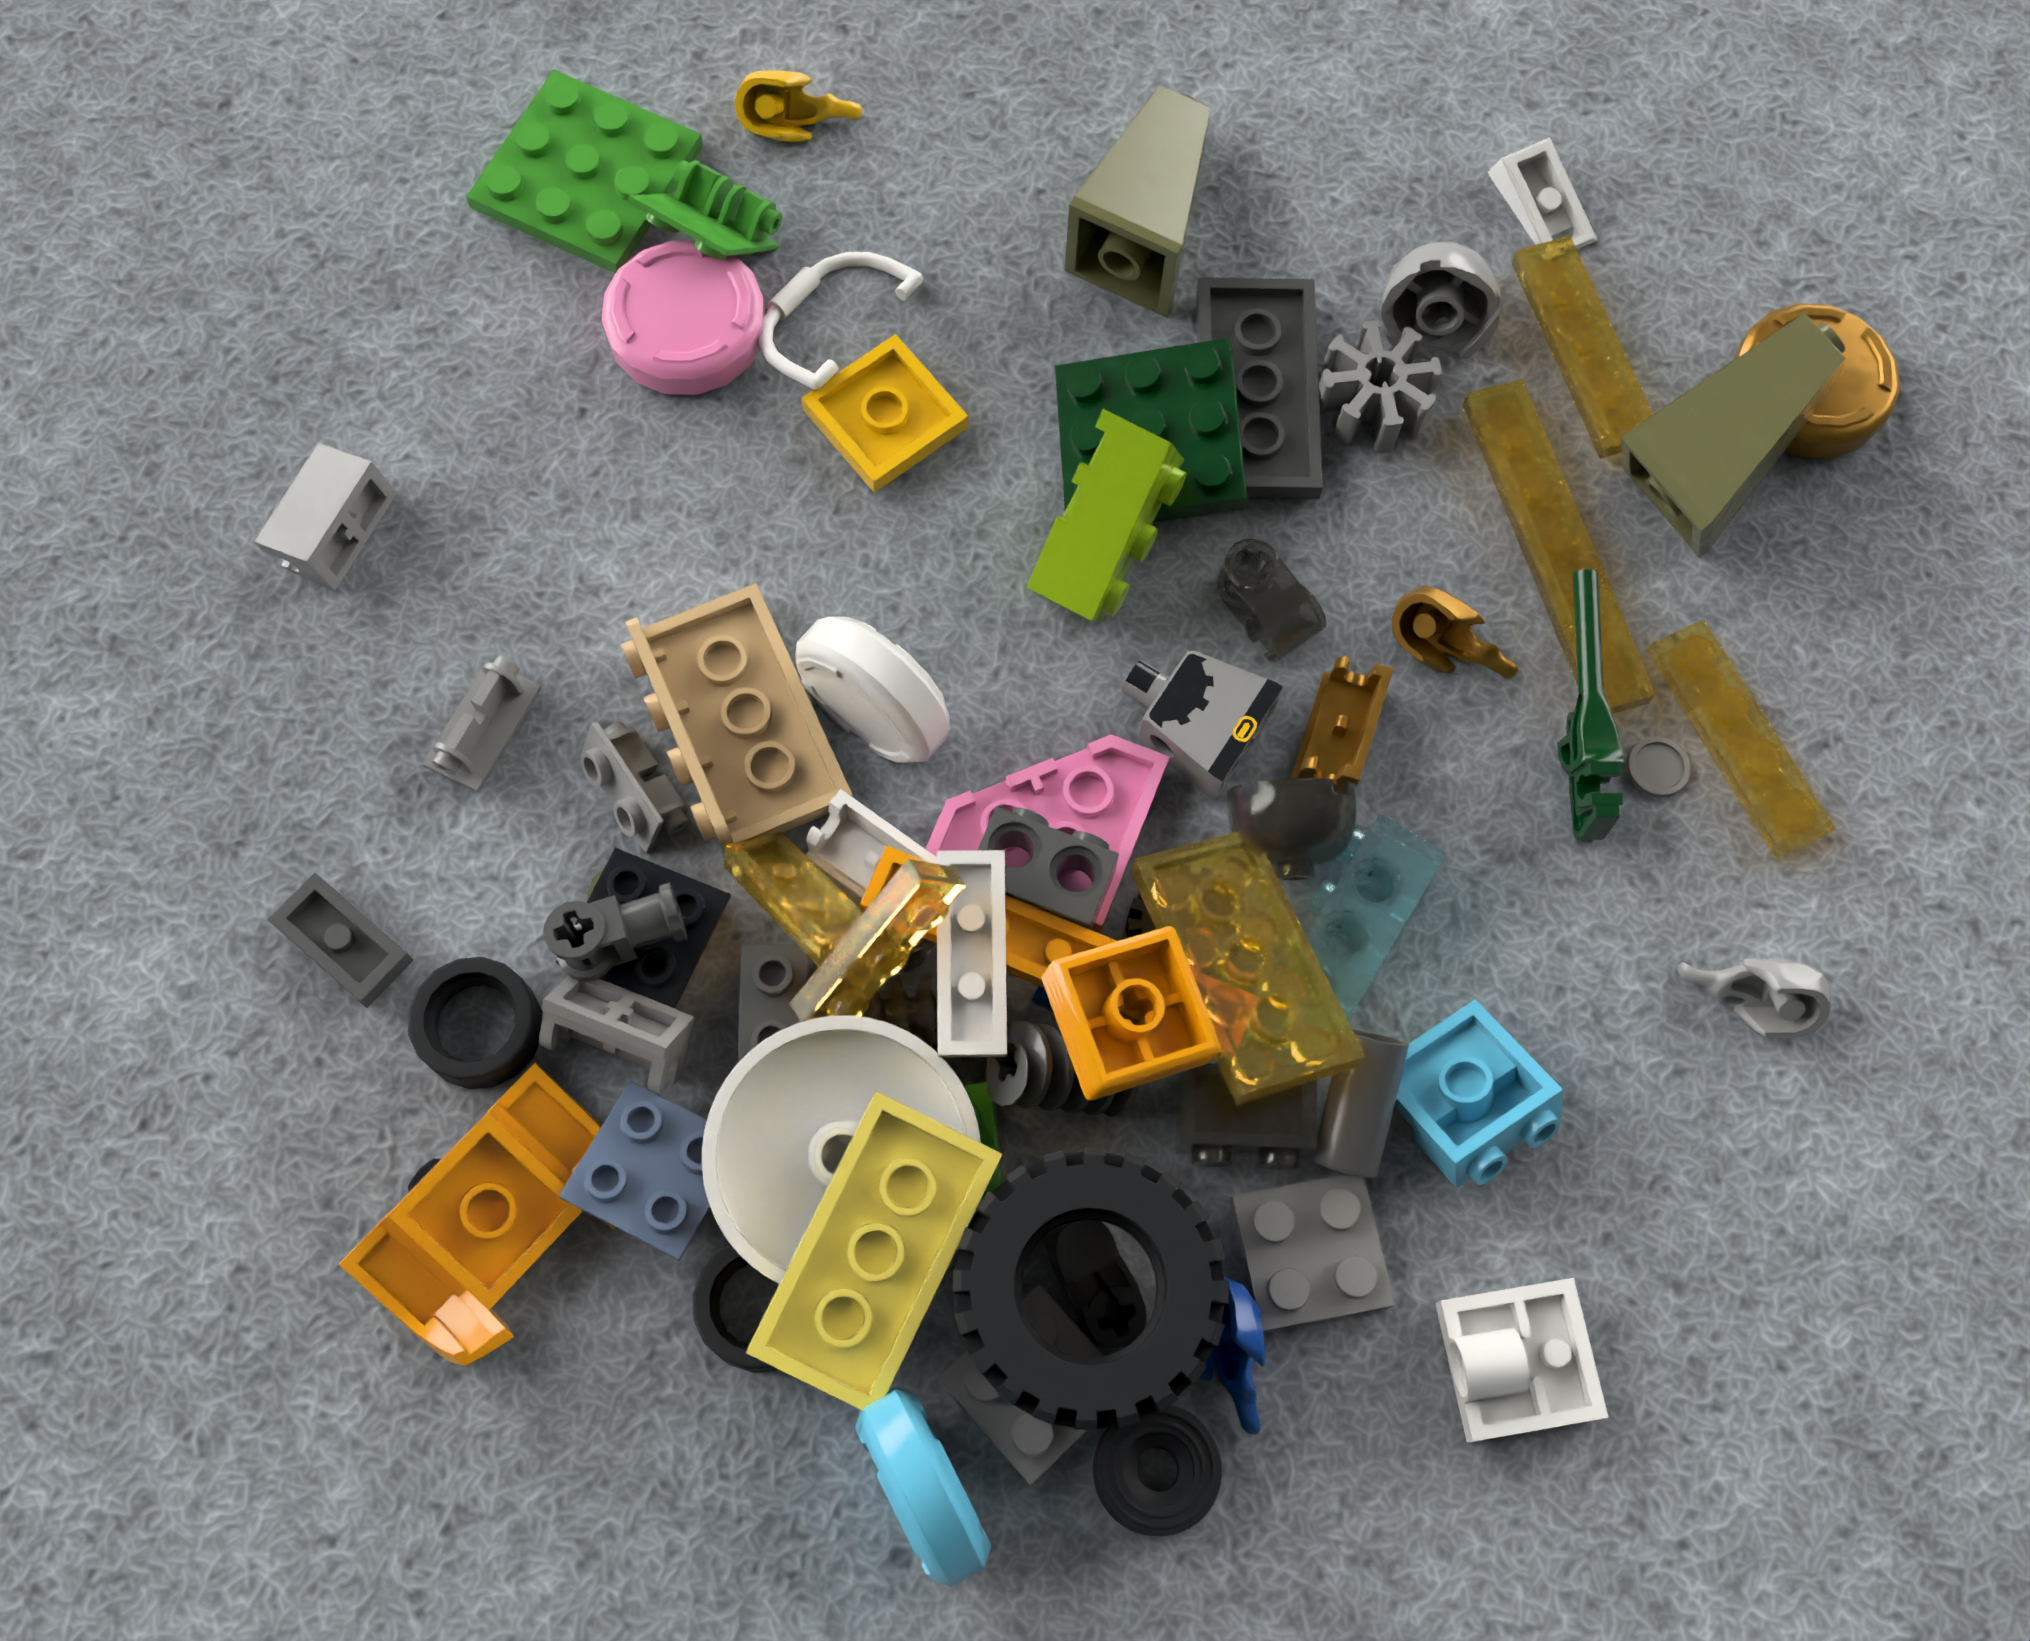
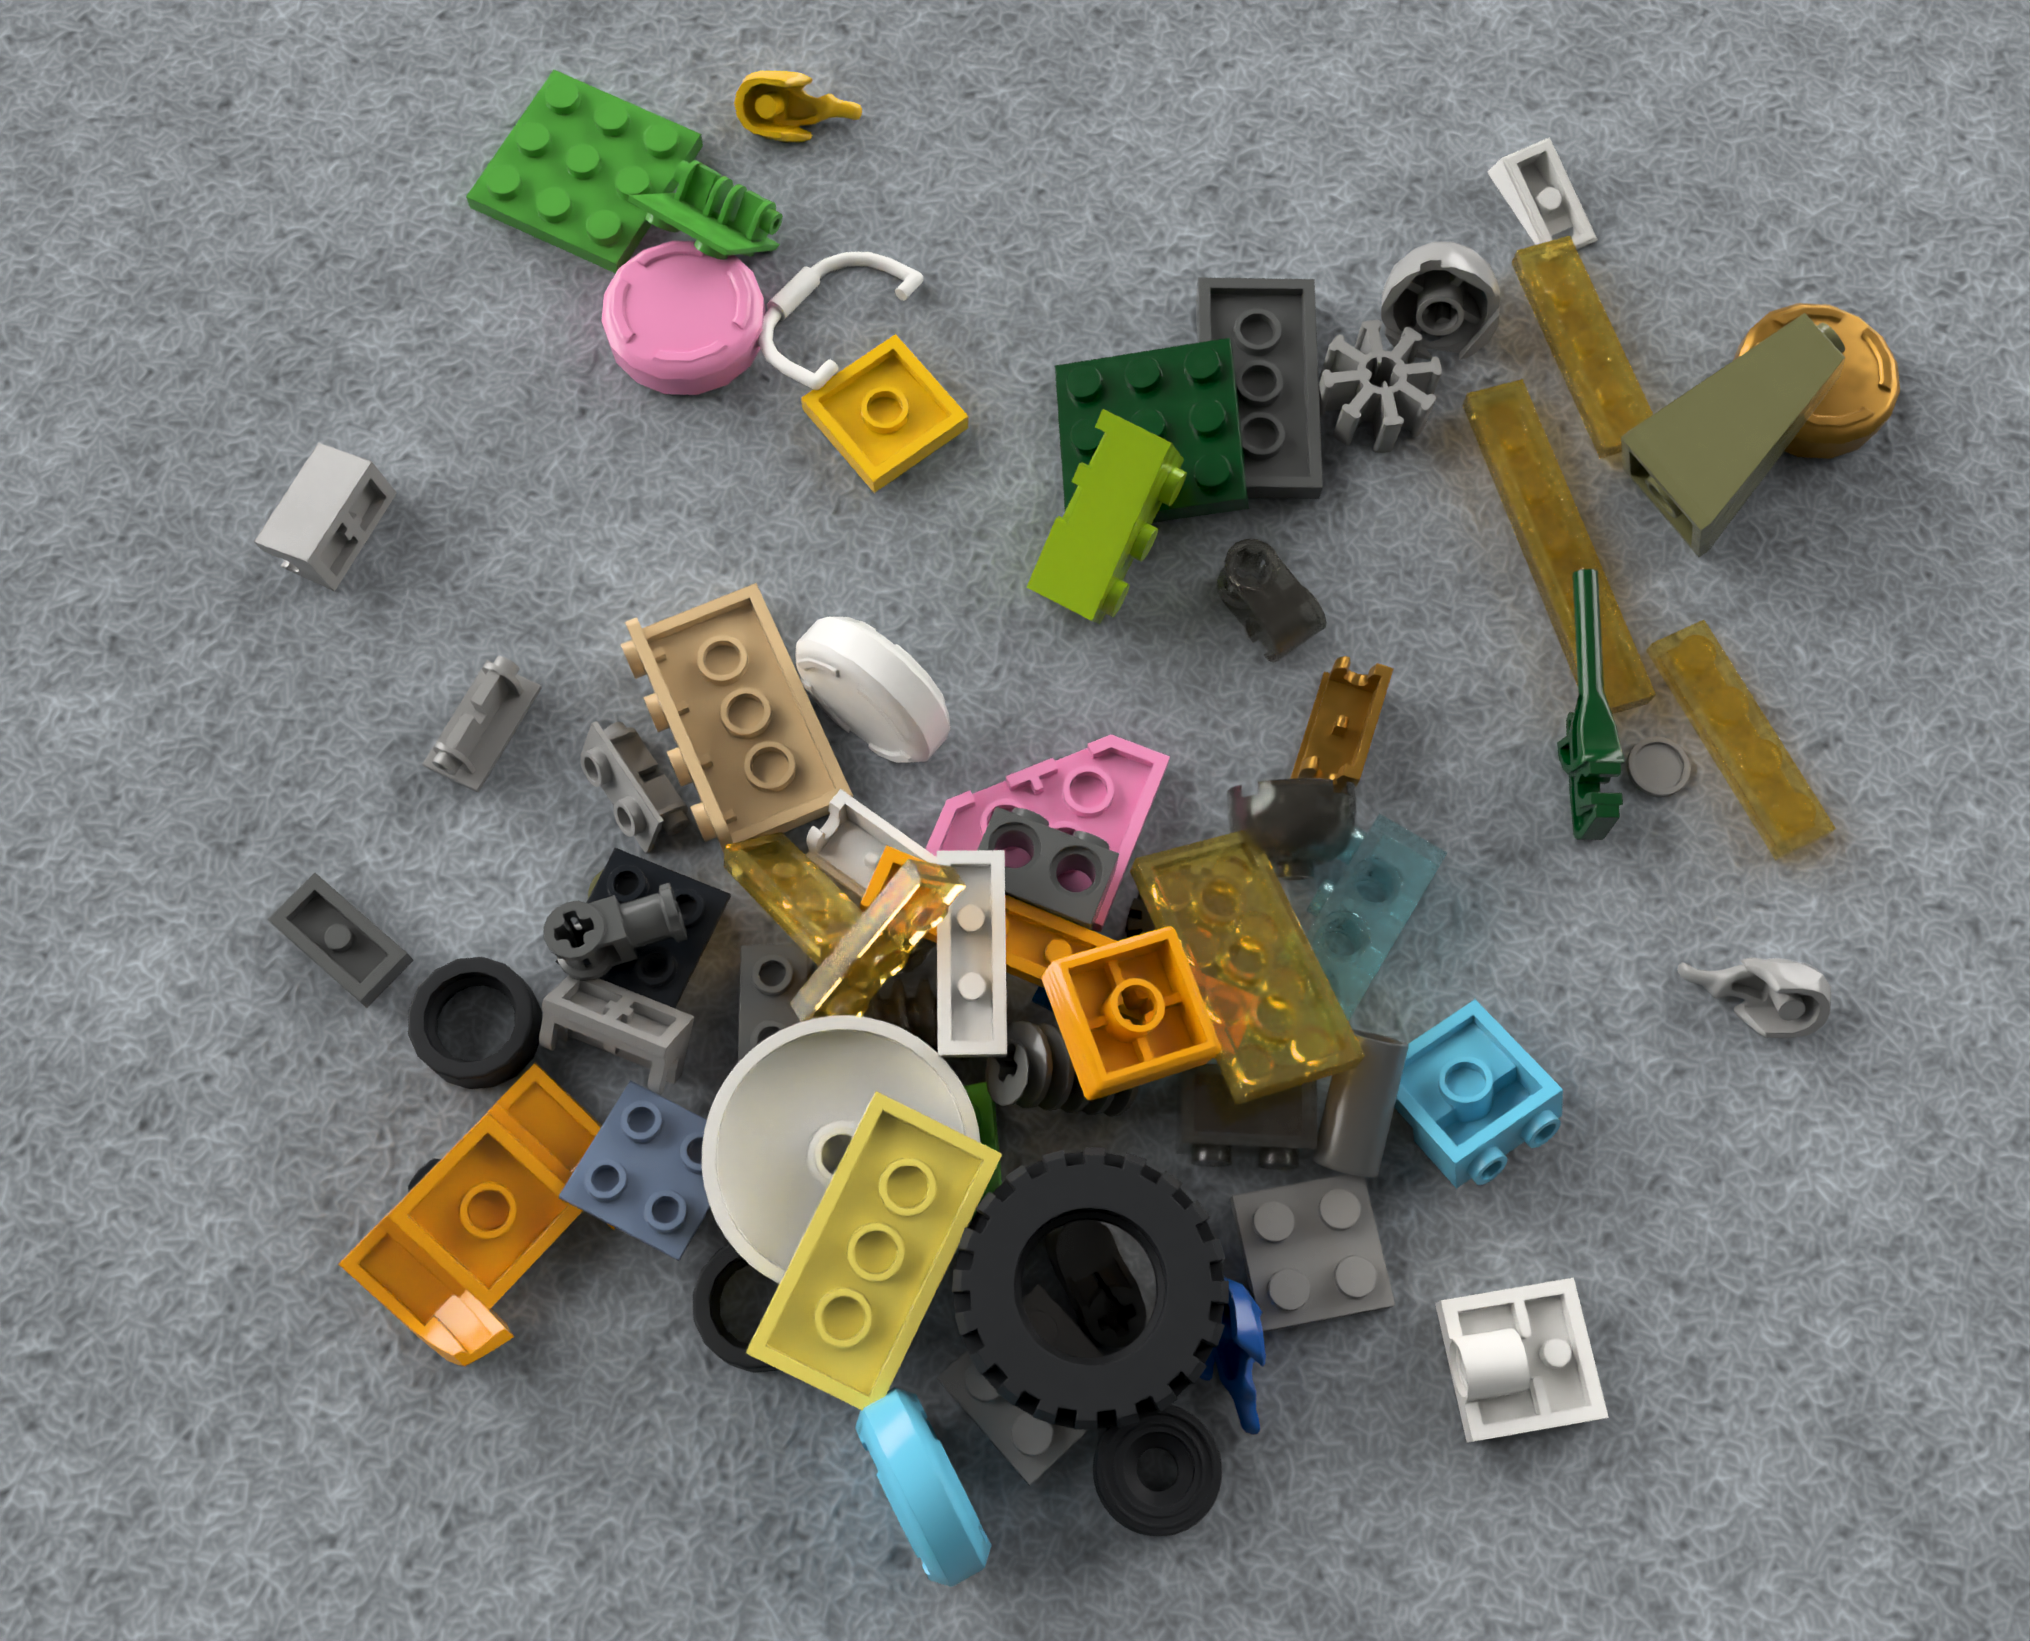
(1138, 203): slope -> none
(1202, 715): light grey torso -> none
(1438, 625): pearl gold piece -> none

